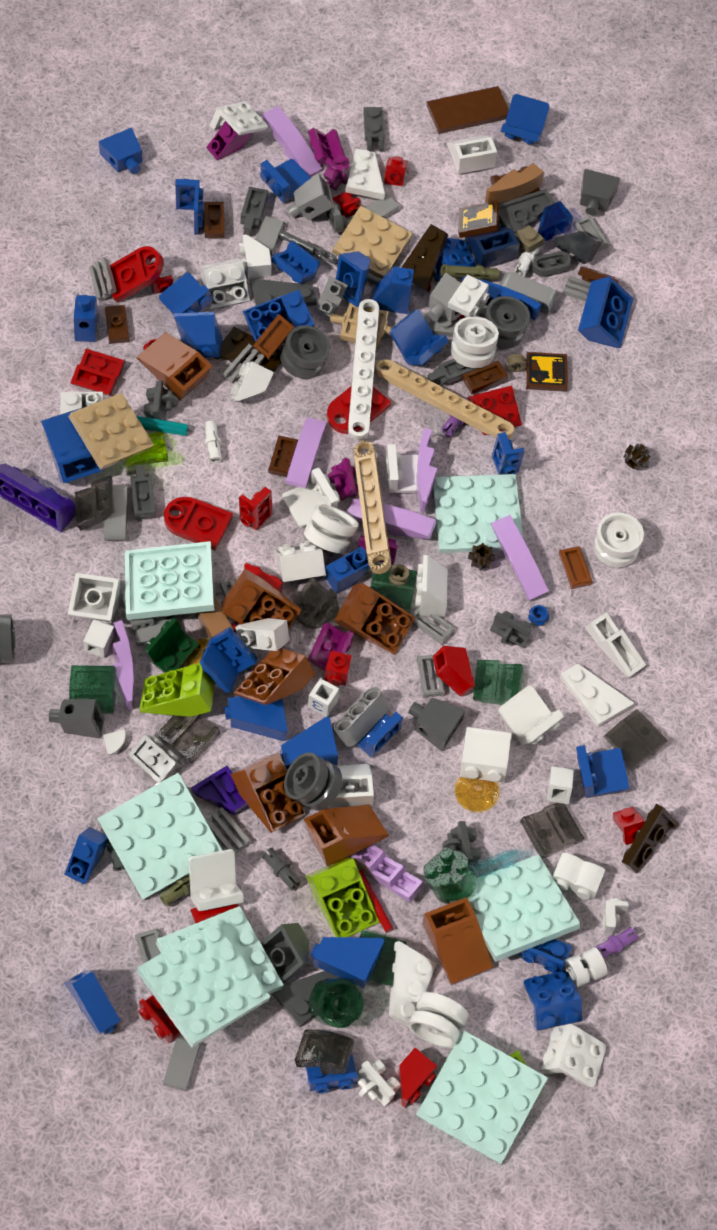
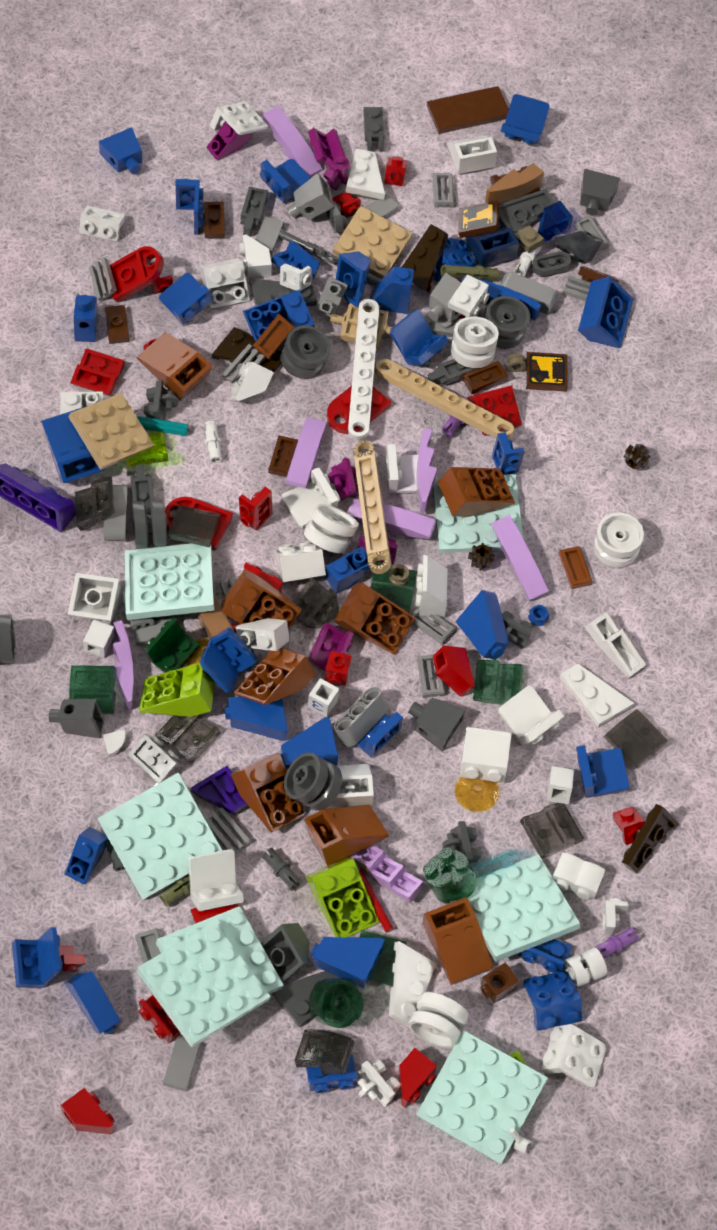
(37, 960): none -> blue bracket
(69, 959): none -> bracket
(86, 1115): none -> red slope
(101, 223): none -> white bracket
(147, 524): none -> dark grey wheel
(194, 526): none -> clear smoke slope
(200, 332): blue slope -> none
(295, 278): none -> white bracket
(443, 202): none -> light grey tile
(474, 490): none -> dark orange slope
(485, 625): none -> blue slope
(505, 976): none -> reddish brown brick
(520, 1142): none -> white hand

